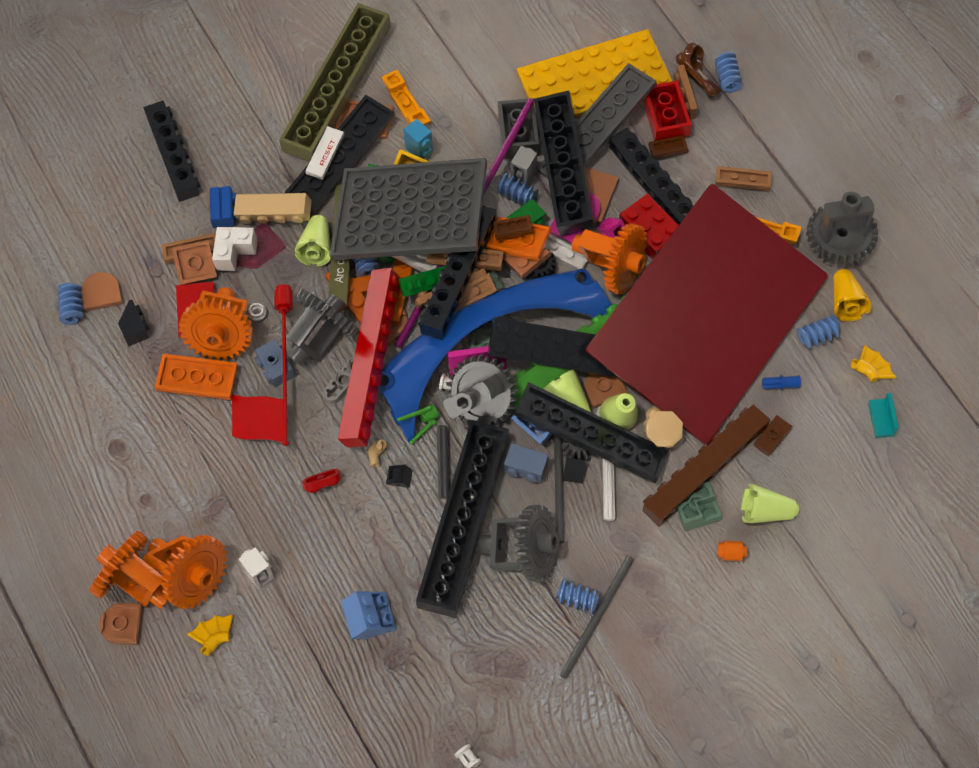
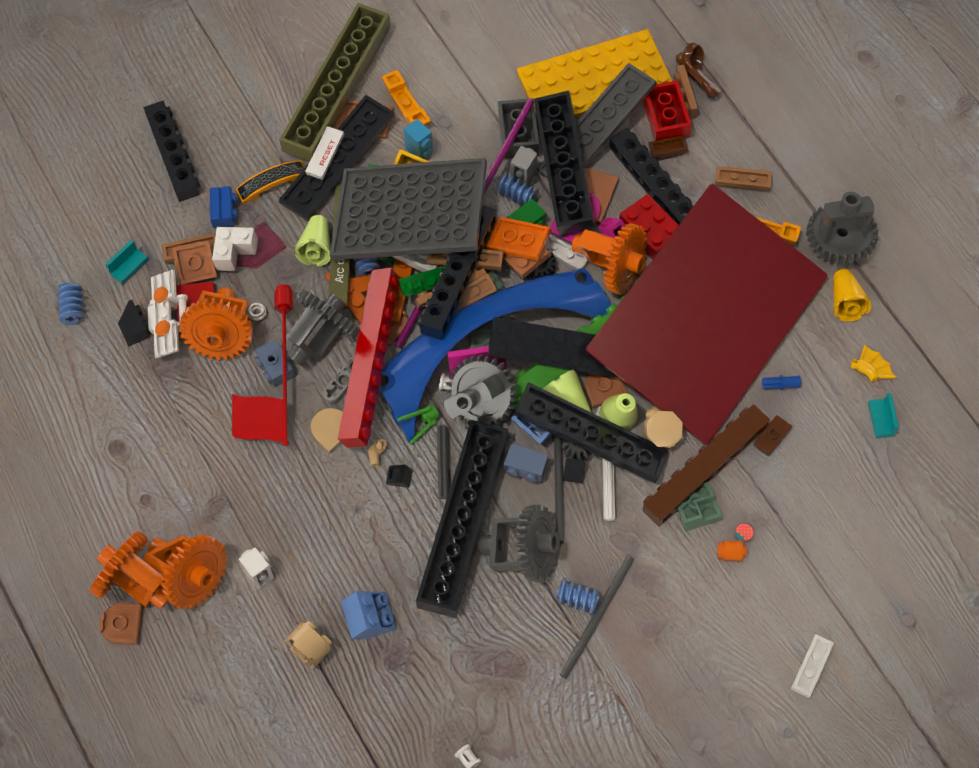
(100, 291): nougat tile -> none
(126, 262): none -> teal panel
(159, 313): none -> white piece
(196, 376): orange plate -> none
(212, 633): yellow arm -> none
(268, 179): none -> slope
(272, 207): tan brick -> none
(308, 643): none -> tan brick
(320, 480): red plate -> none
(326, 428): none -> tan tile
(513, 227): reddish brown plate -> none
(728, 72): medium blue piece -> none
(744, 532): none -> tile
(766, 505): yellowish green cone -> none
(812, 666): none -> white tile
(819, 331): medium blue piece -> none

